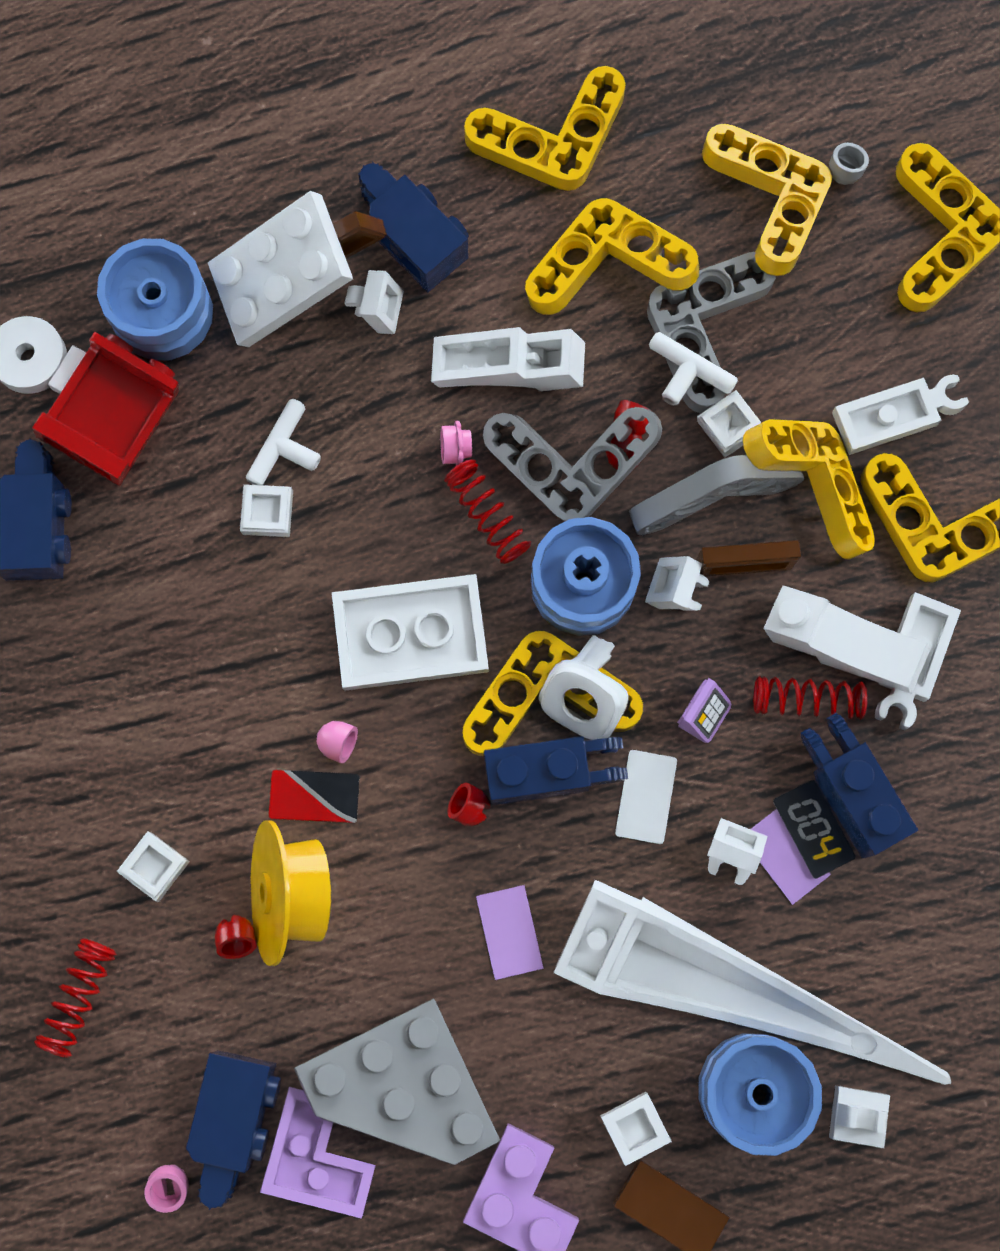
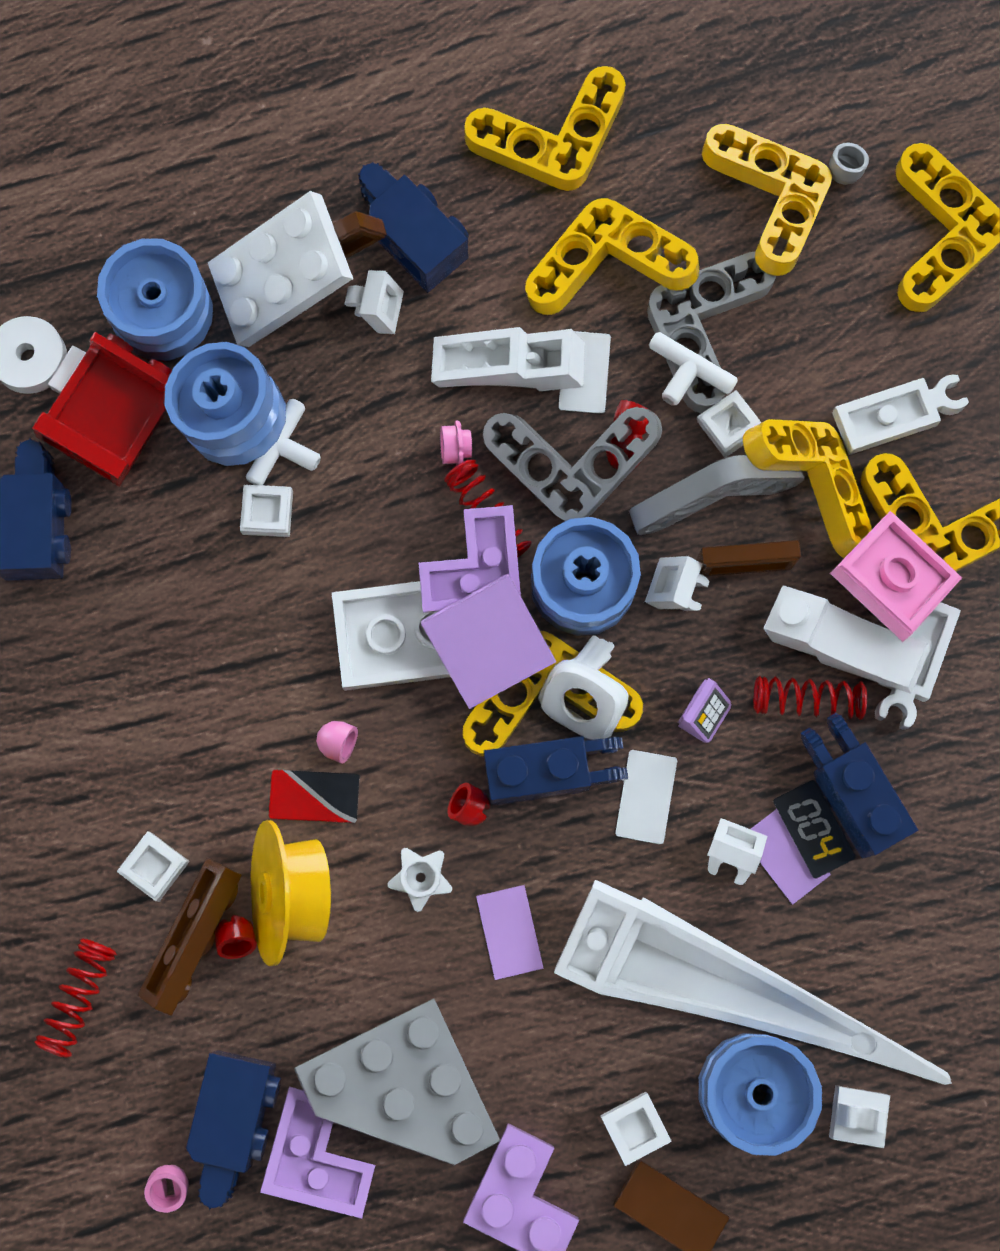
(190, 937): none -> reddish brown plate
(225, 403): none -> medium blue wheel
(420, 891): none -> white plate
(488, 641): none -> lavender tile
(489, 555): none -> lavender plate
(596, 361): none -> white sticker
(896, 576): none -> bright pink tile

